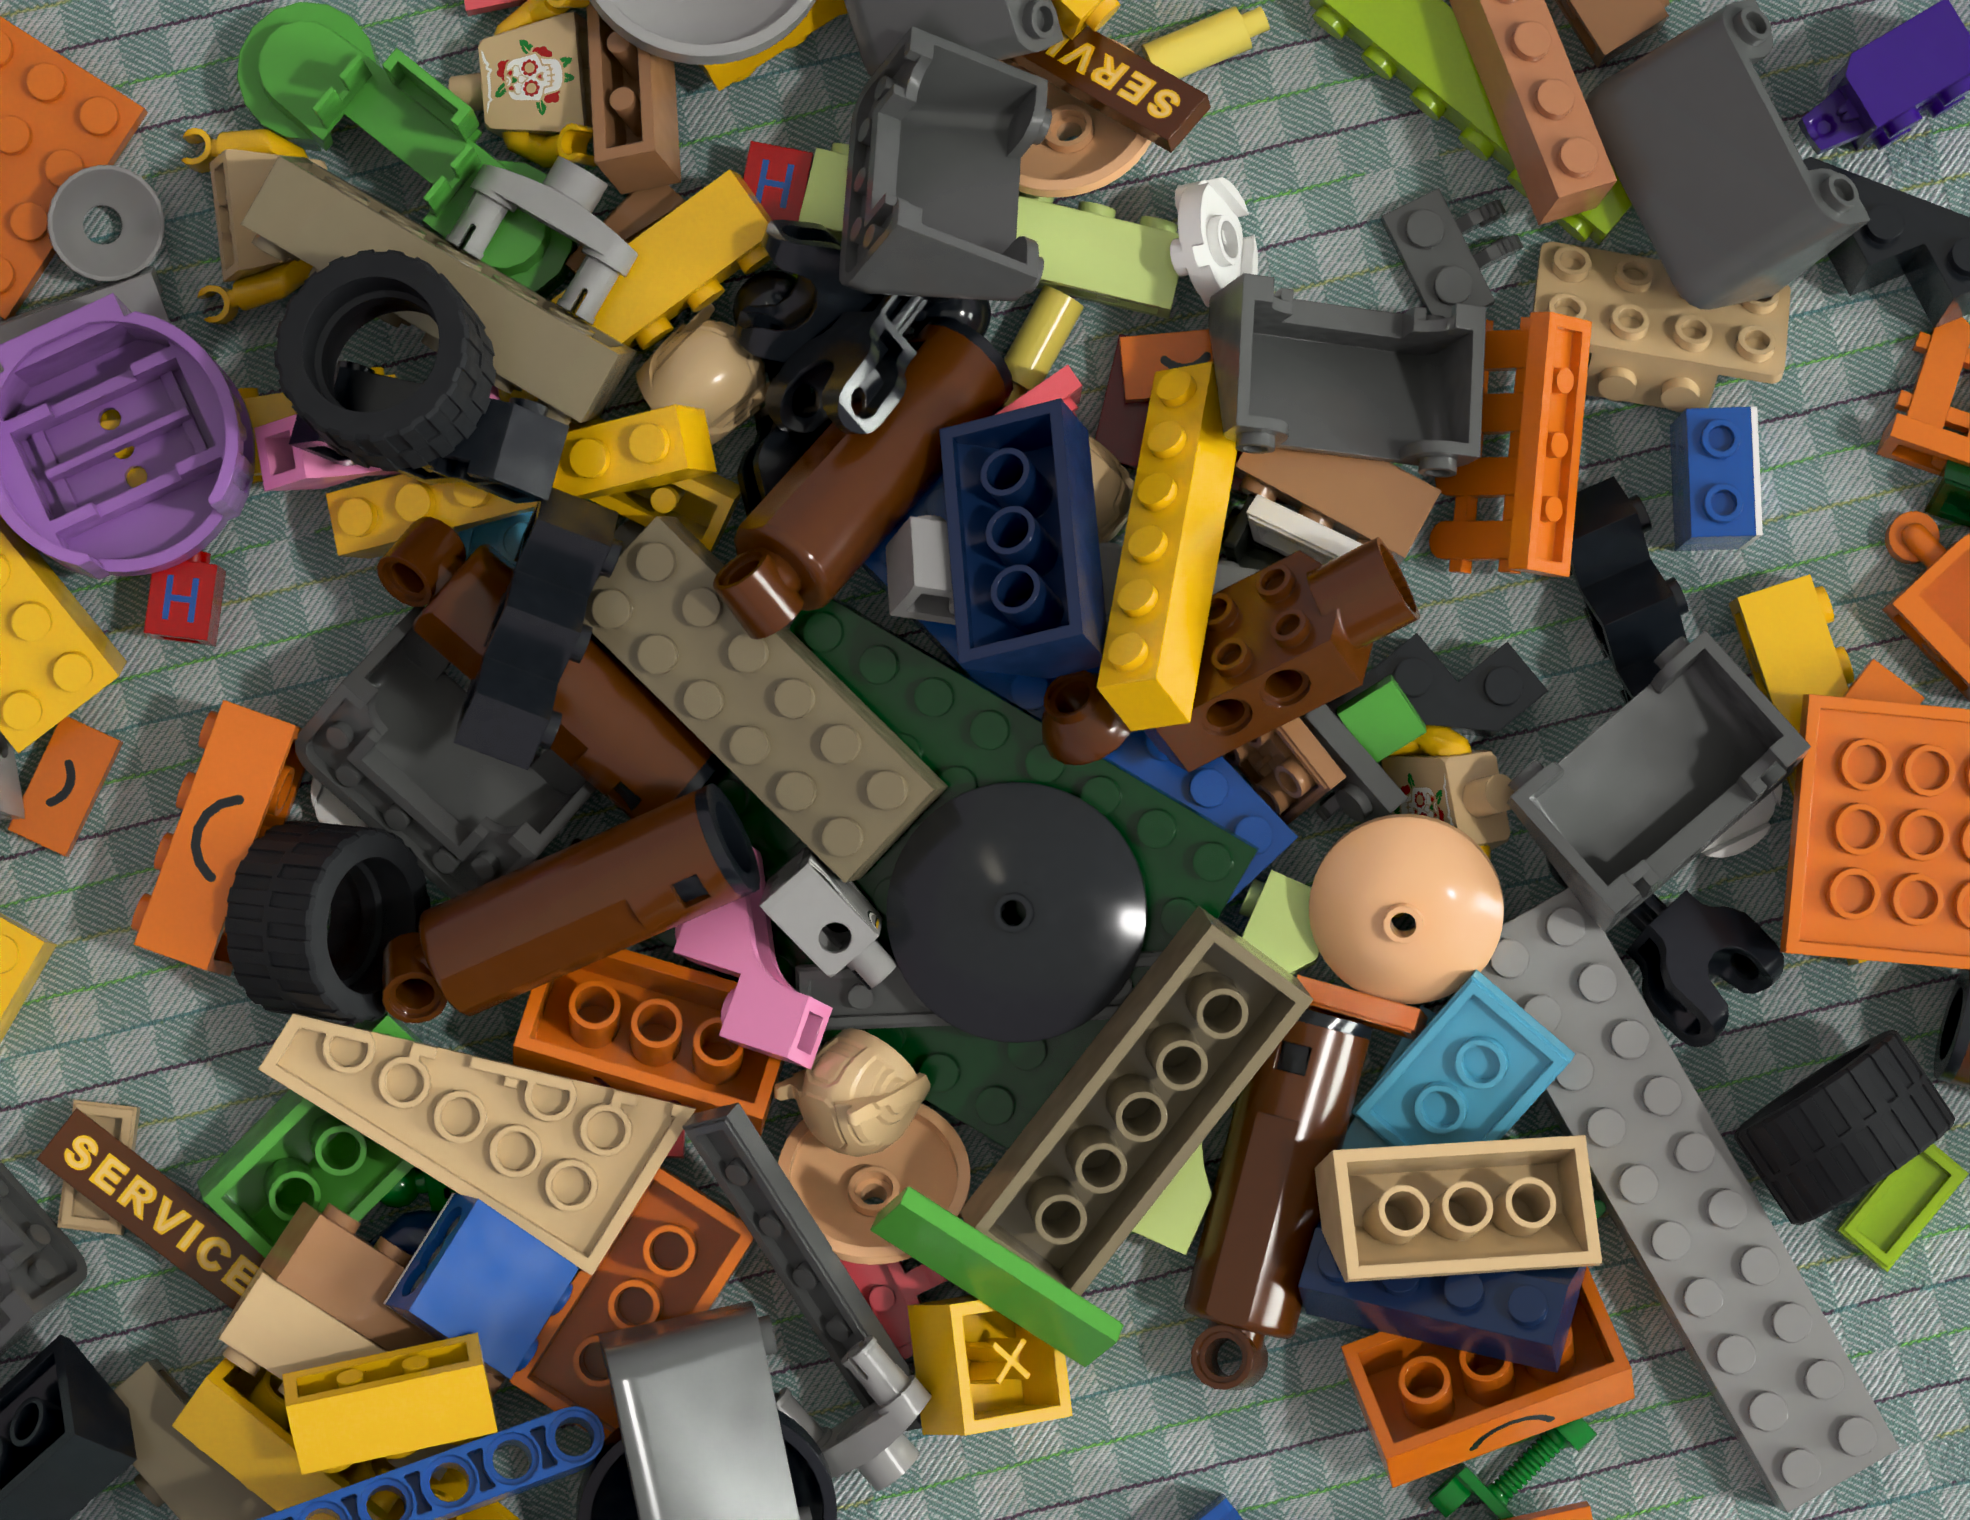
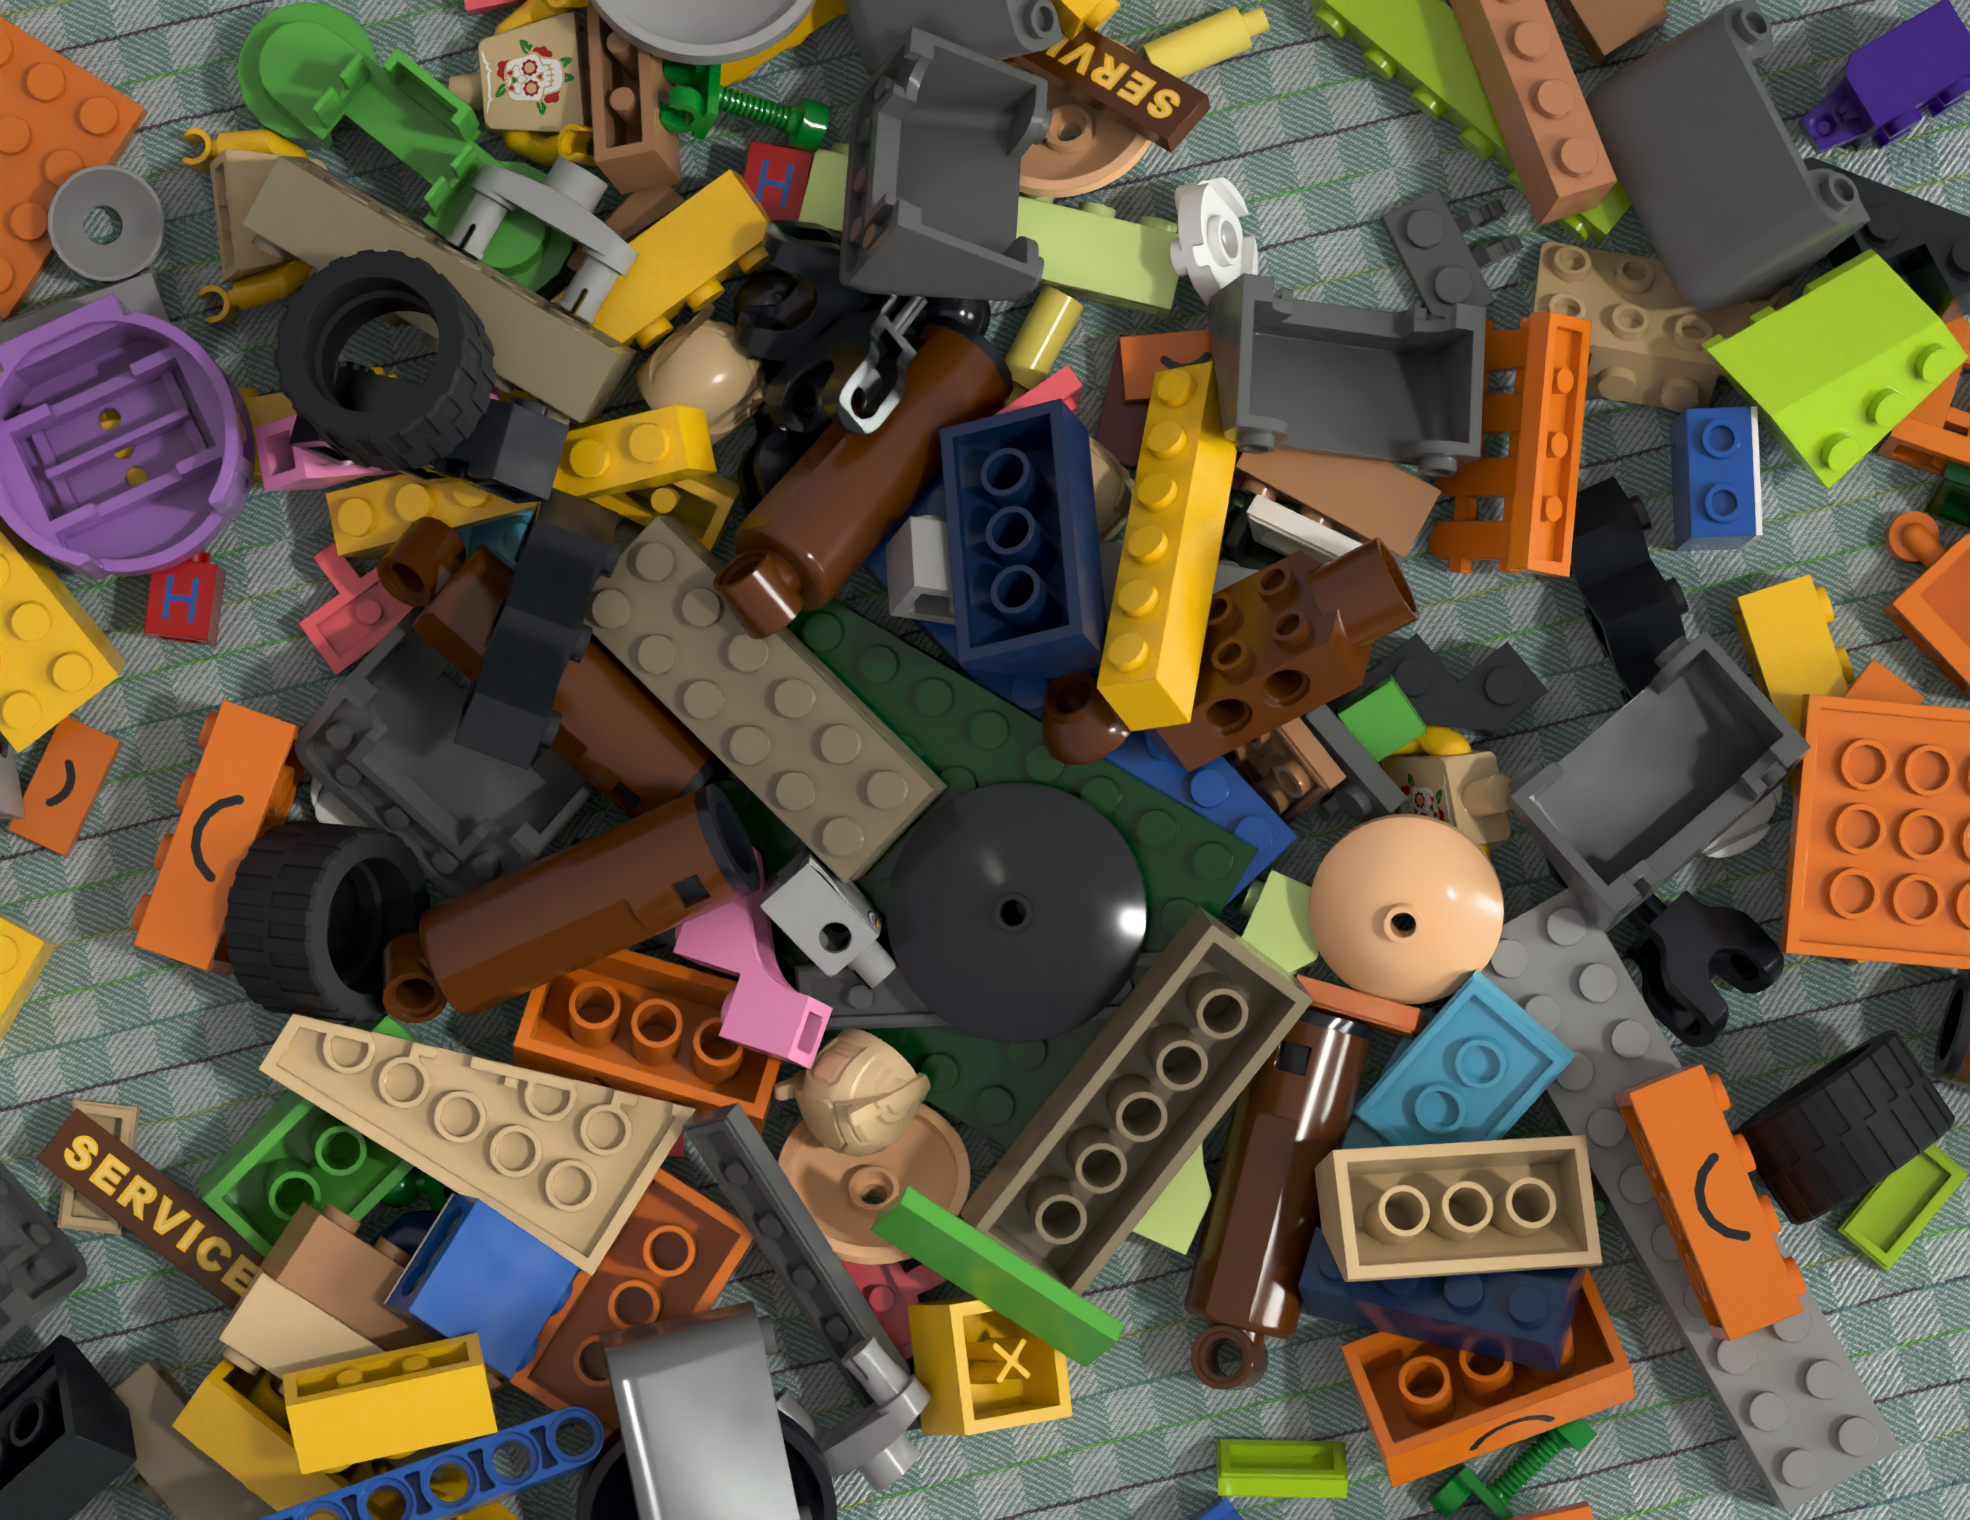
(355, 618): none -> coral plate
(699, 107): none -> green bar
(1281, 1468): none -> lime tile
(1710, 1202): none -> orange brick
(1839, 364): none -> lime wedge

